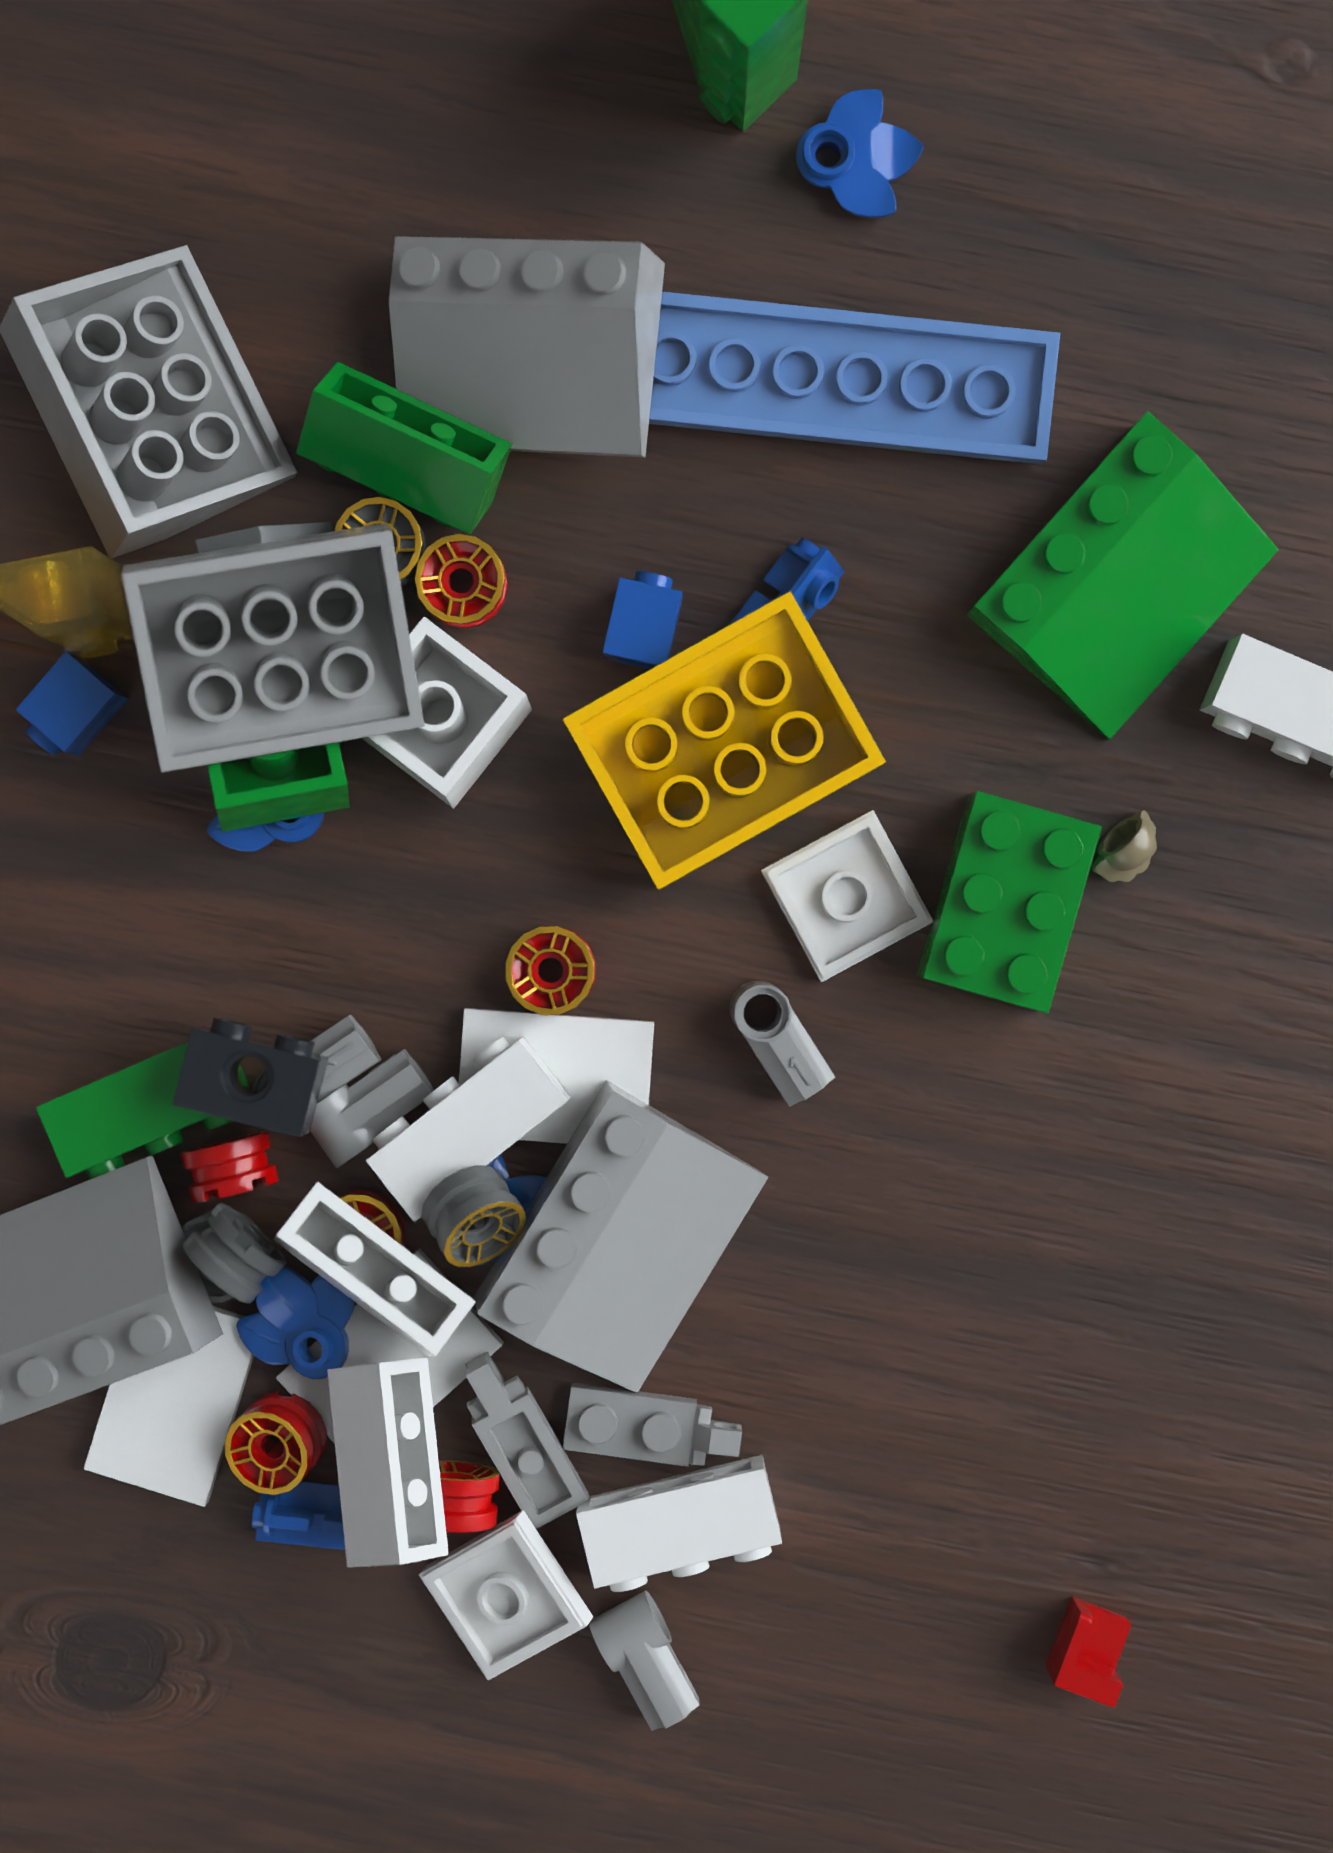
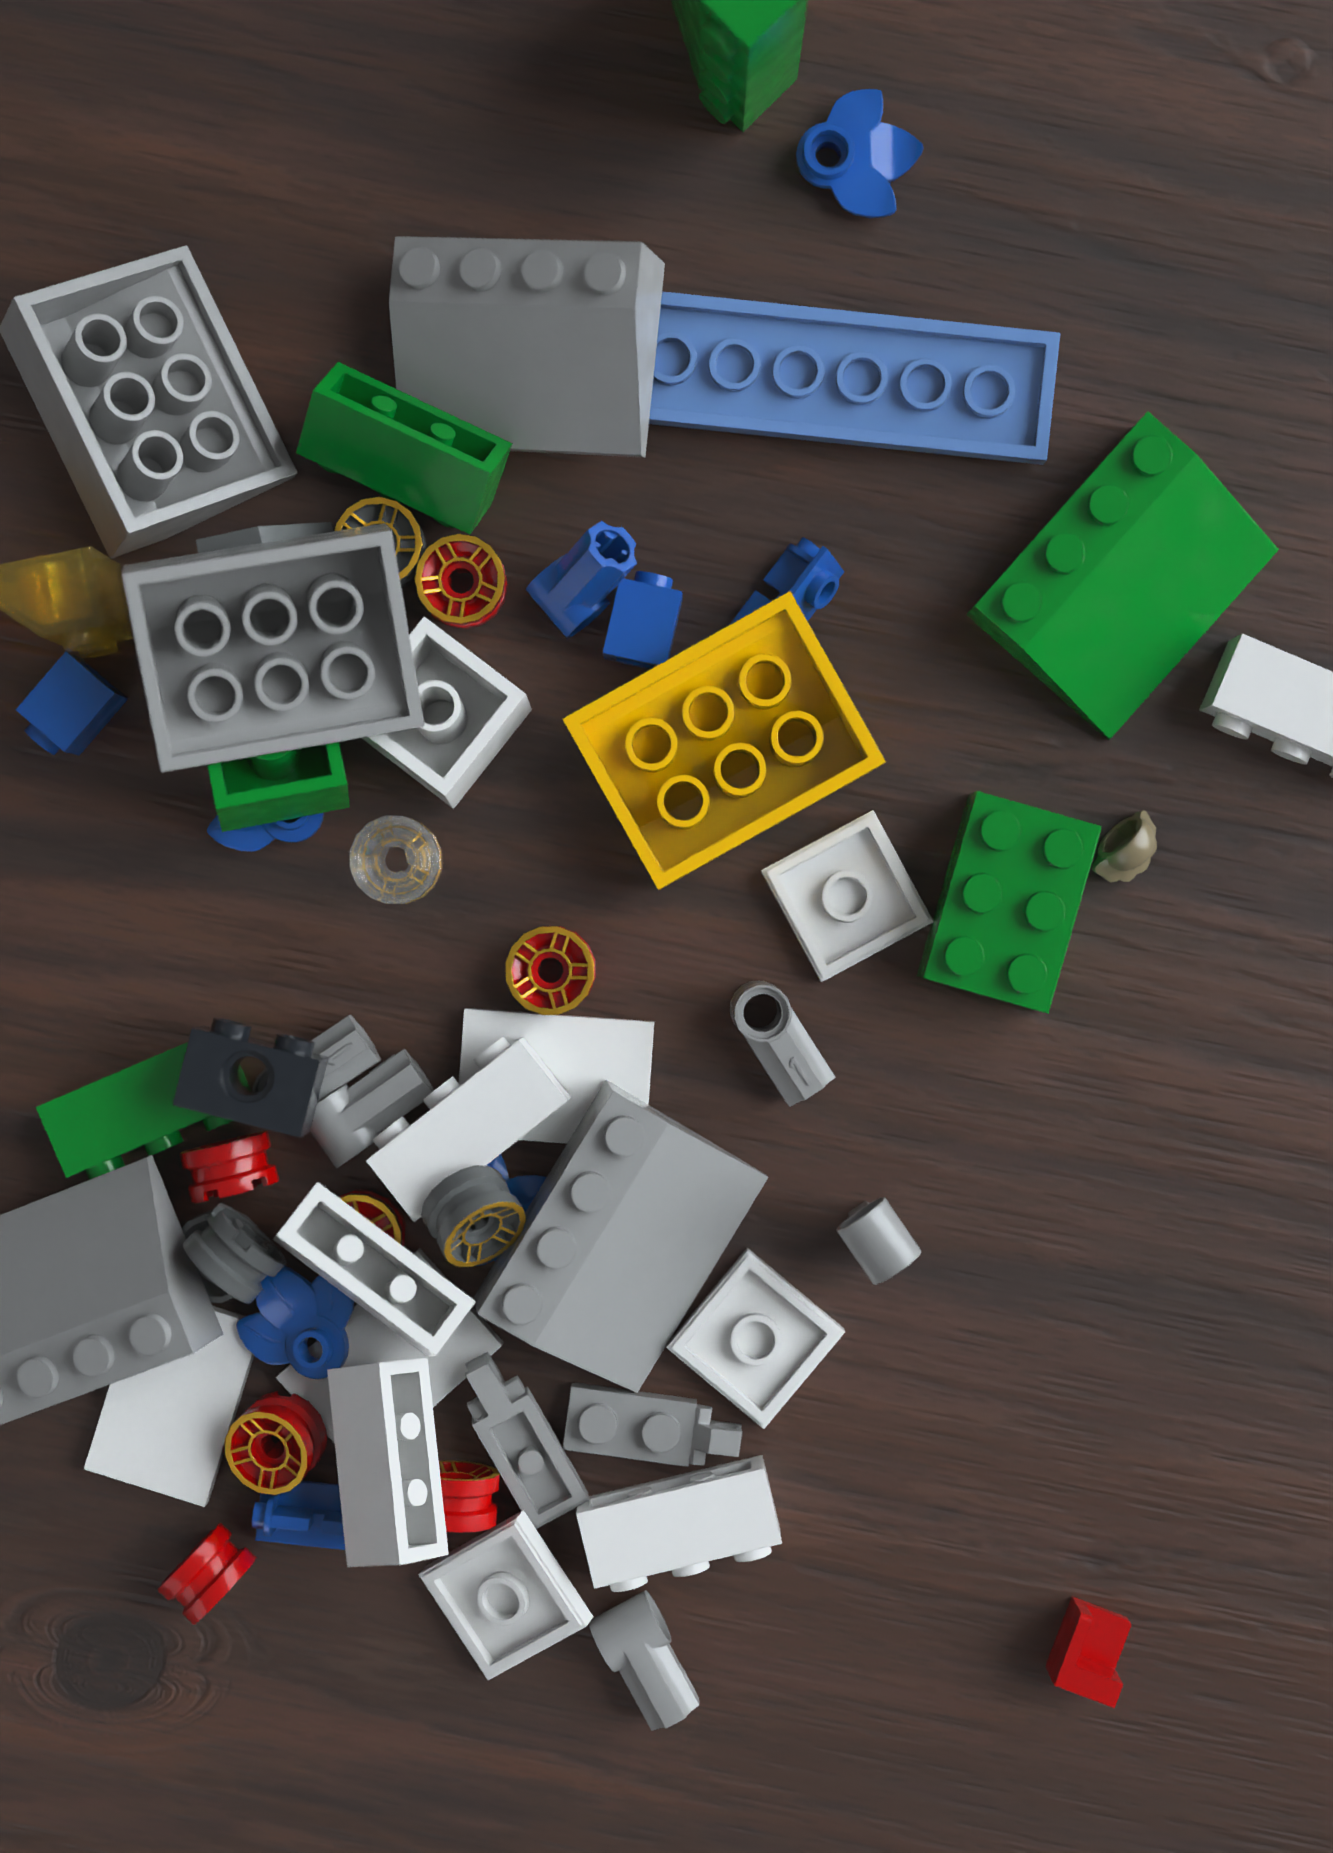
(206, 1574): none -> red wheel
(421, 852): none -> clear wheel
(578, 583): none -> blue piece
(755, 1338): none -> white tile
(878, 1240): none -> light grey piece

